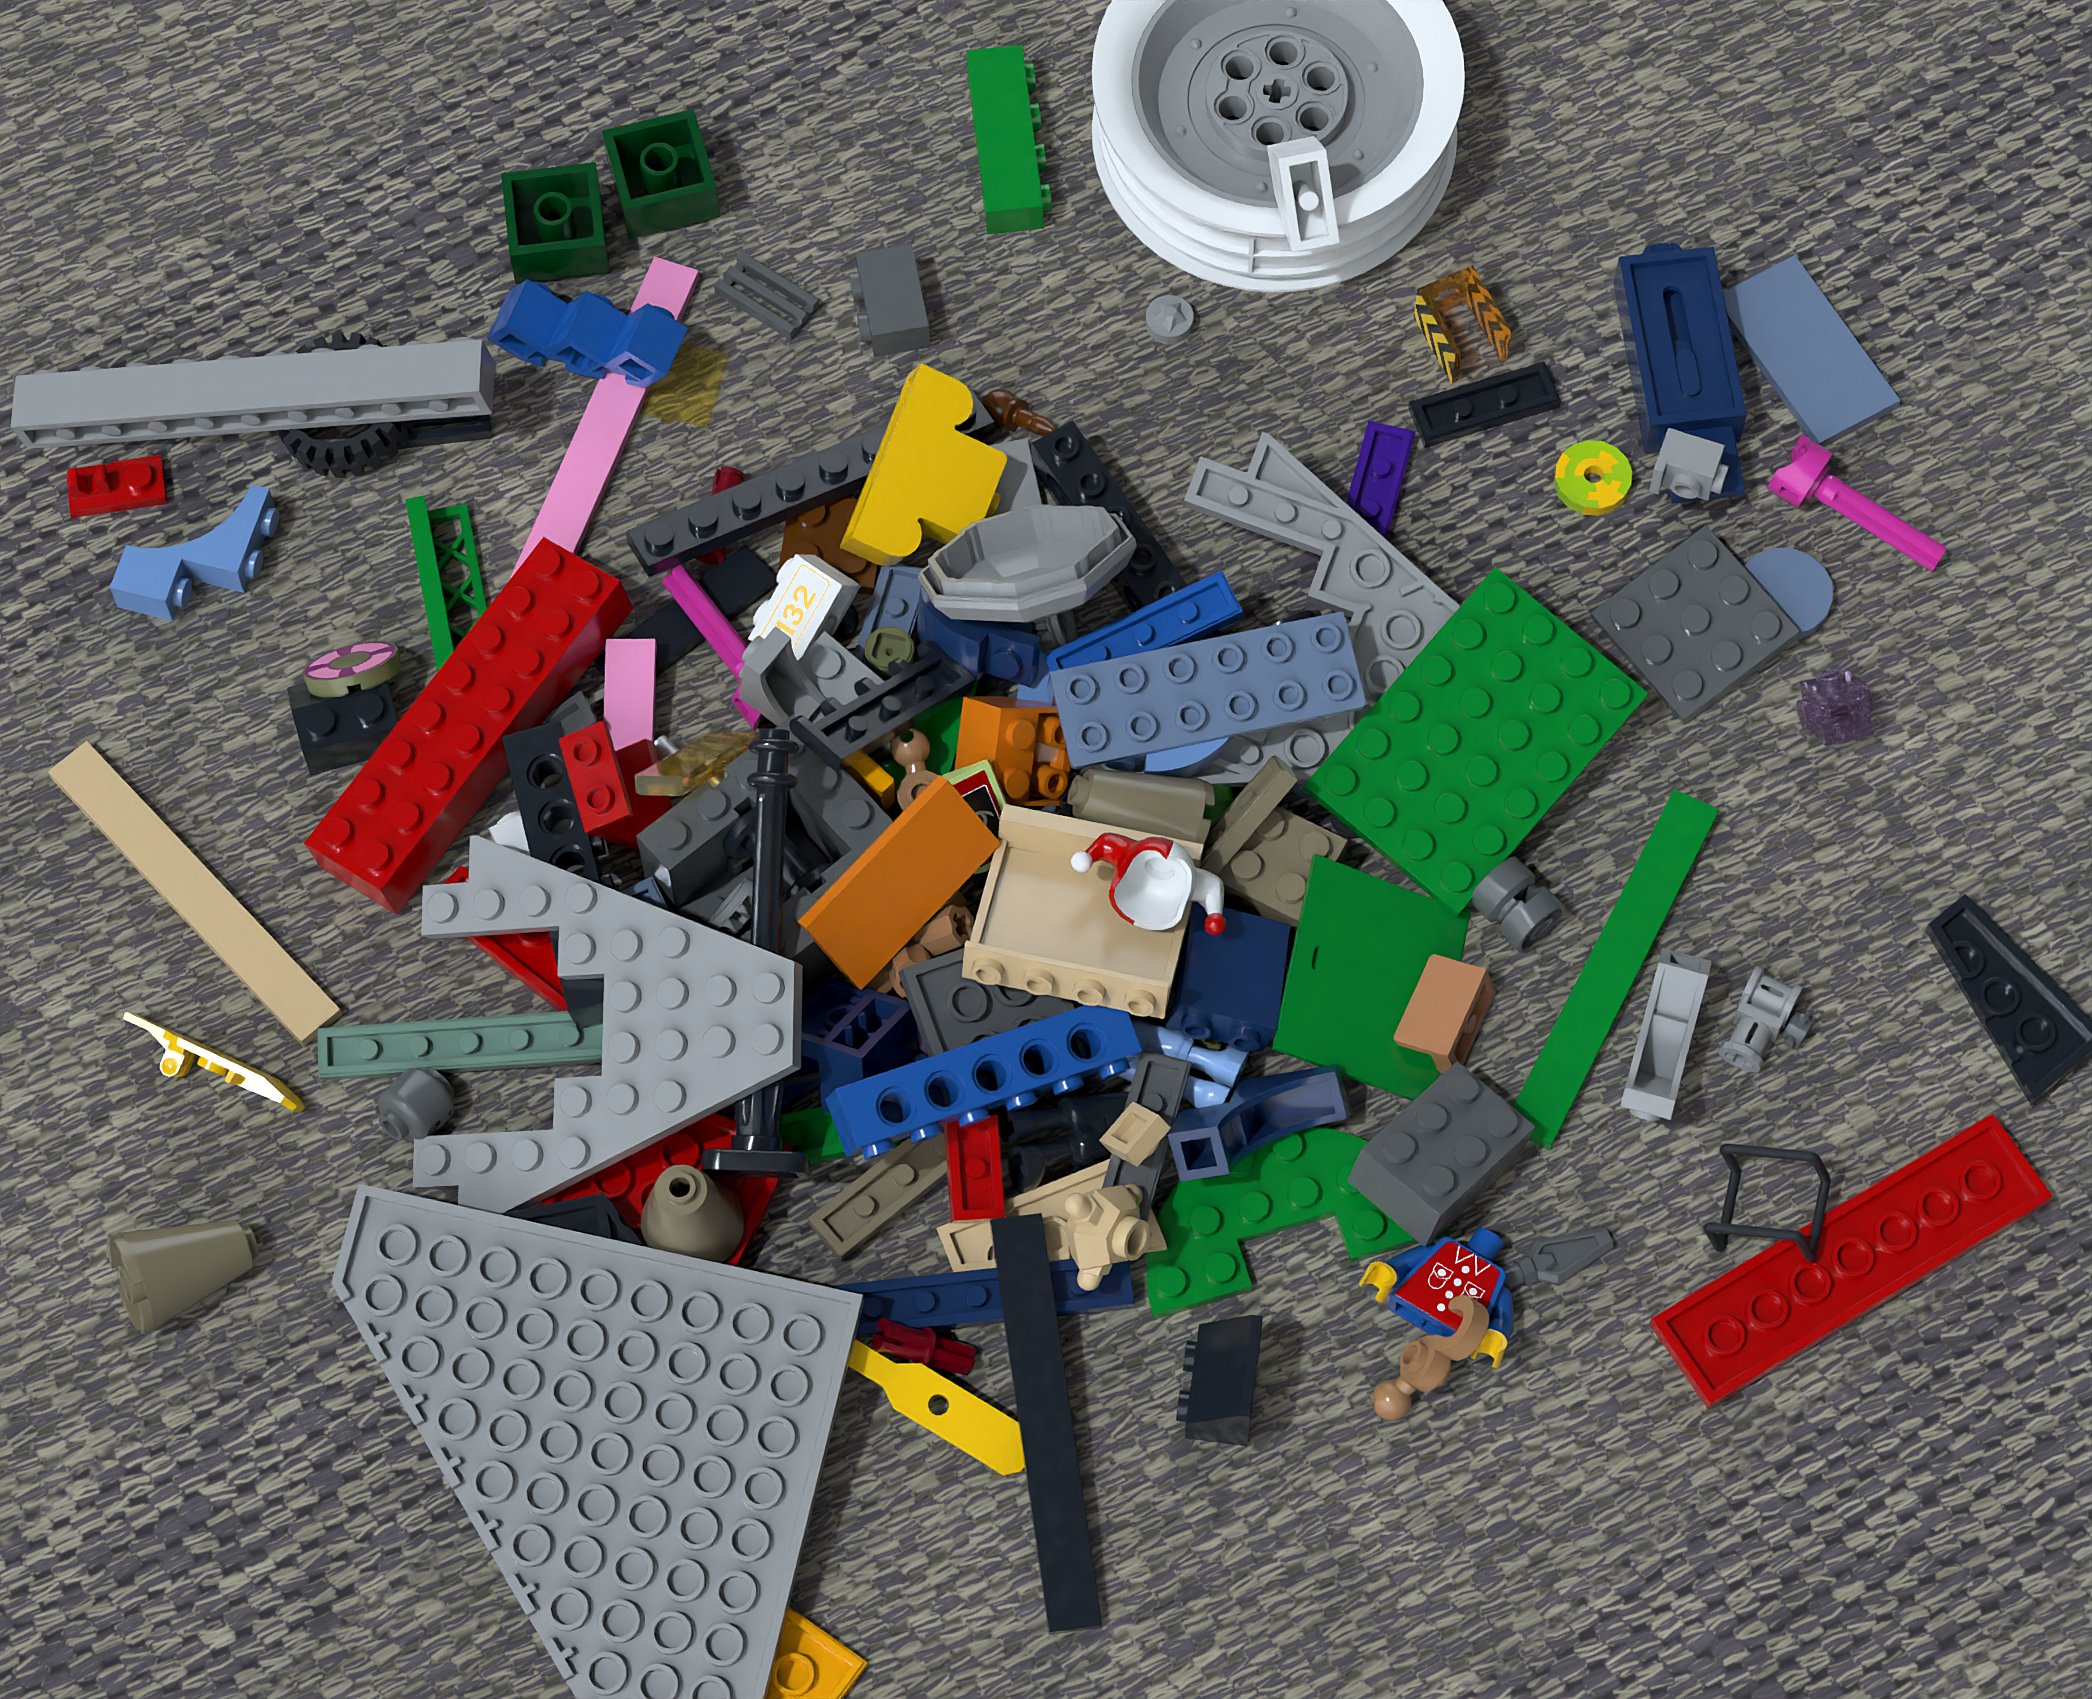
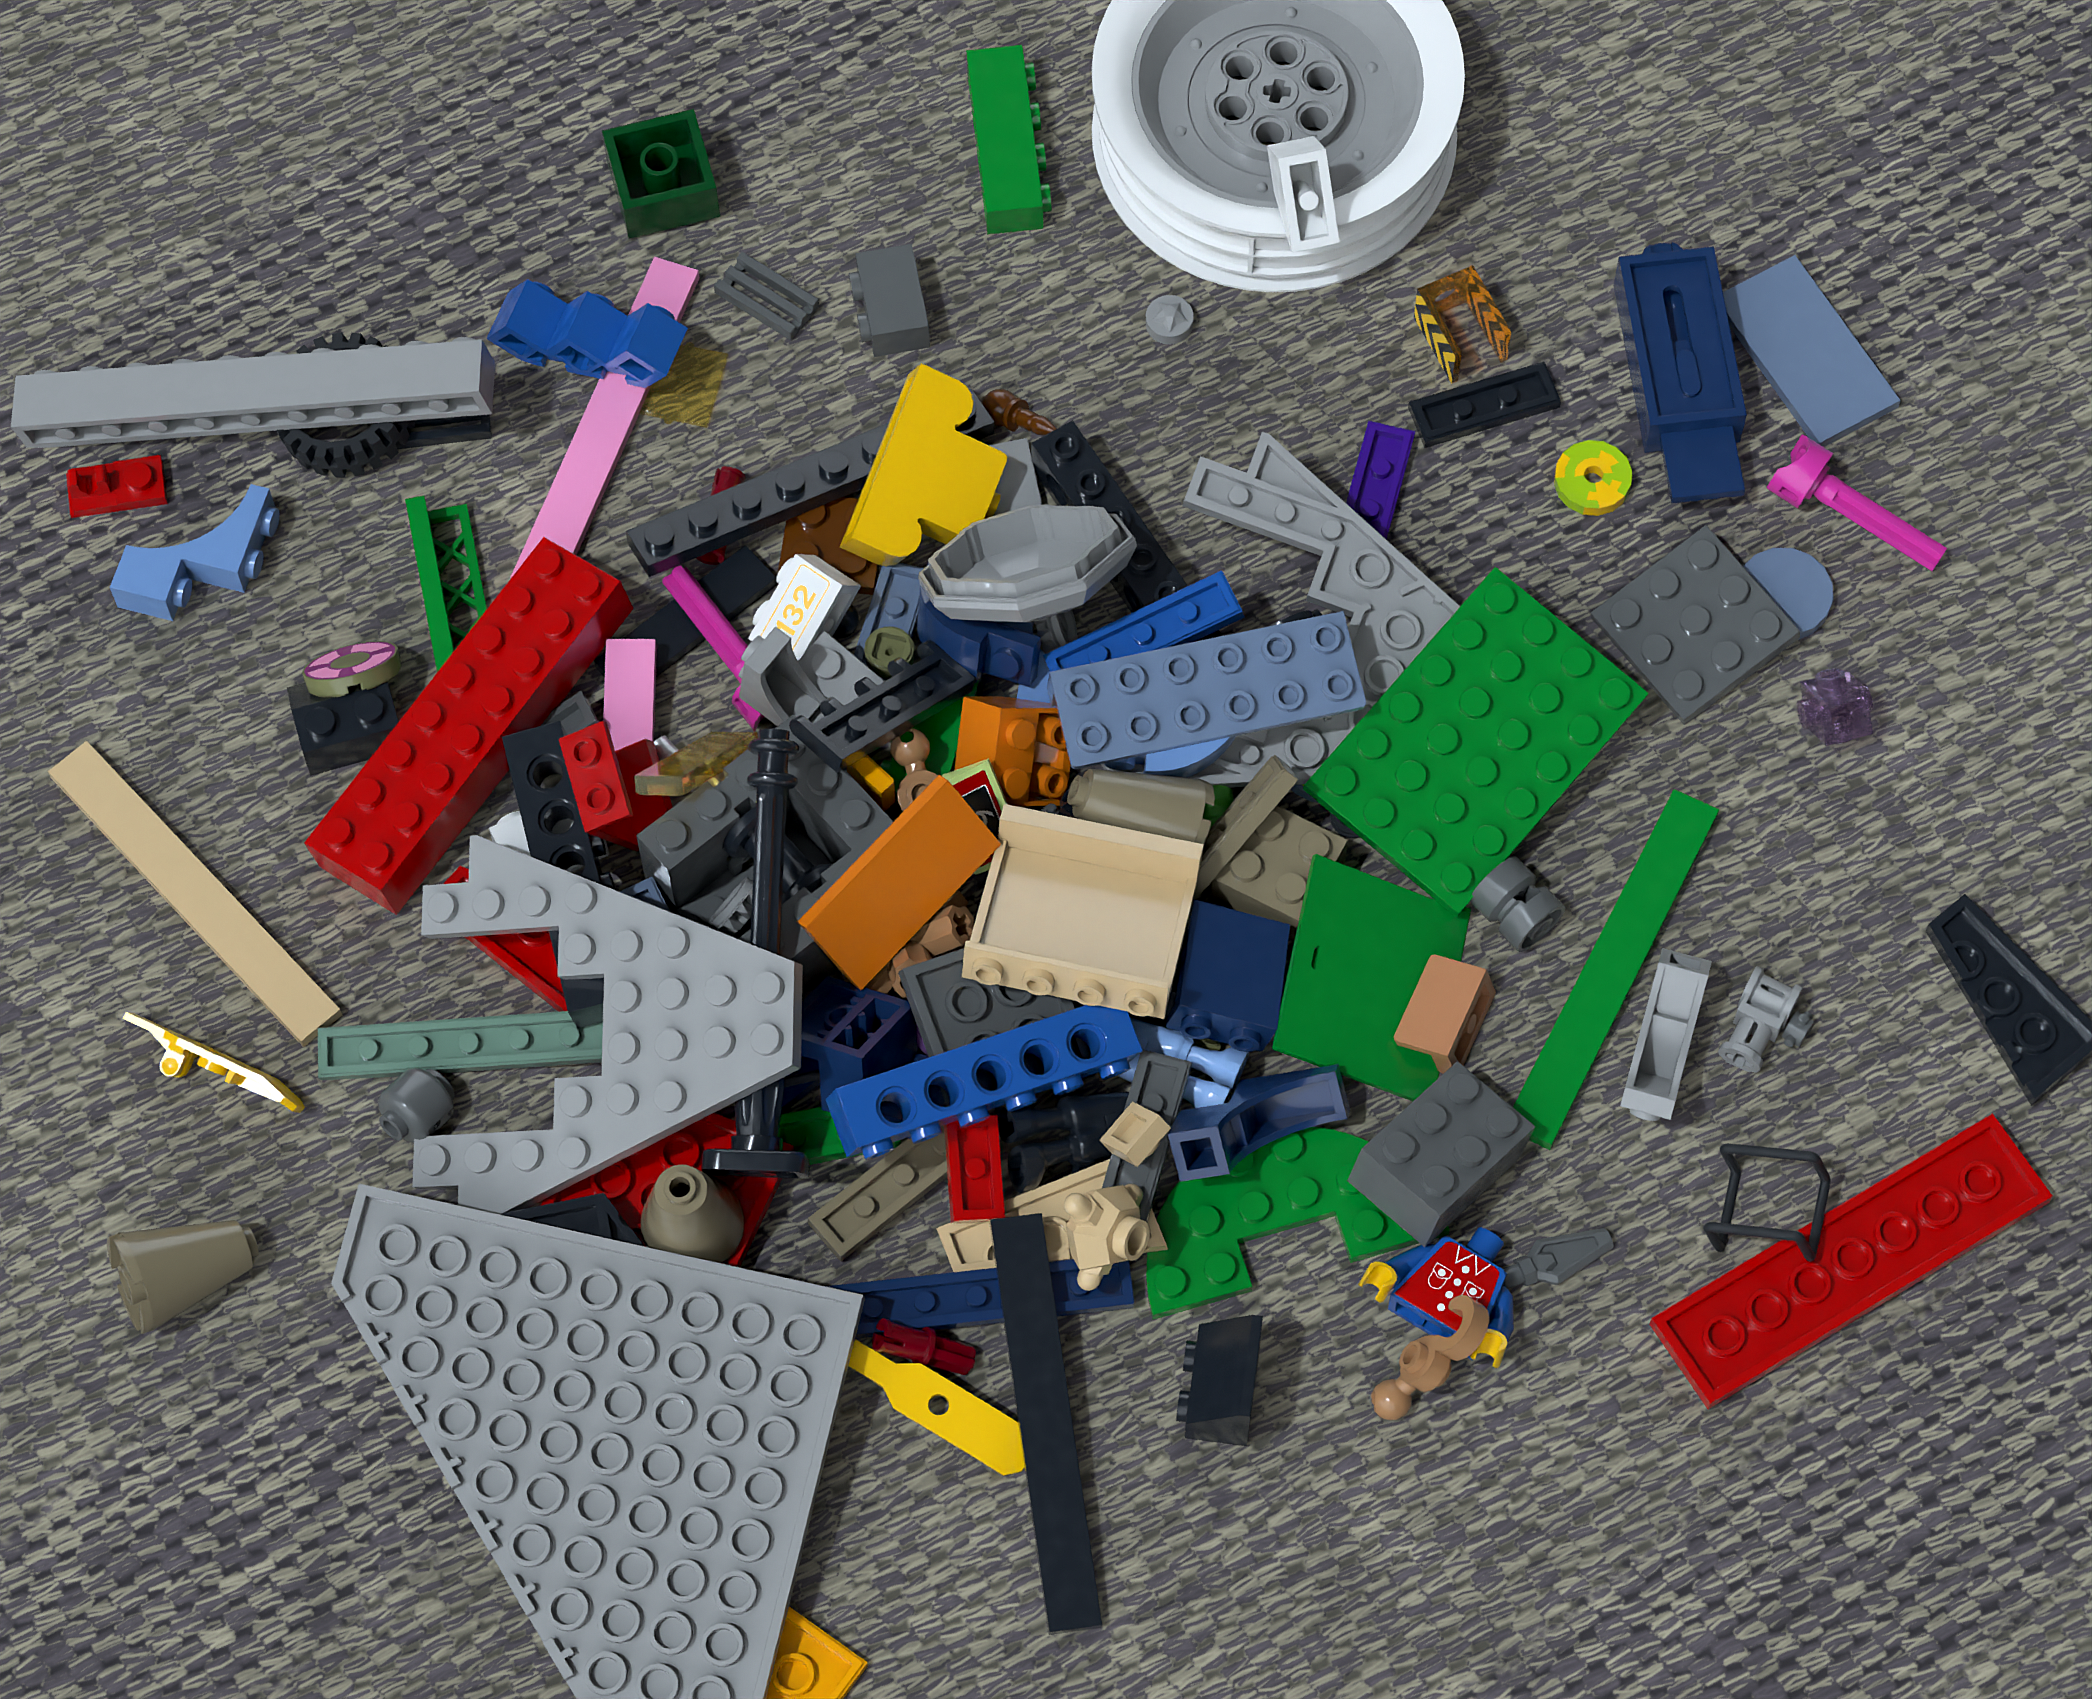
(555, 223): dark green brick -> none
(1154, 881): white piece -> none
(1689, 466): light grey brick -> none

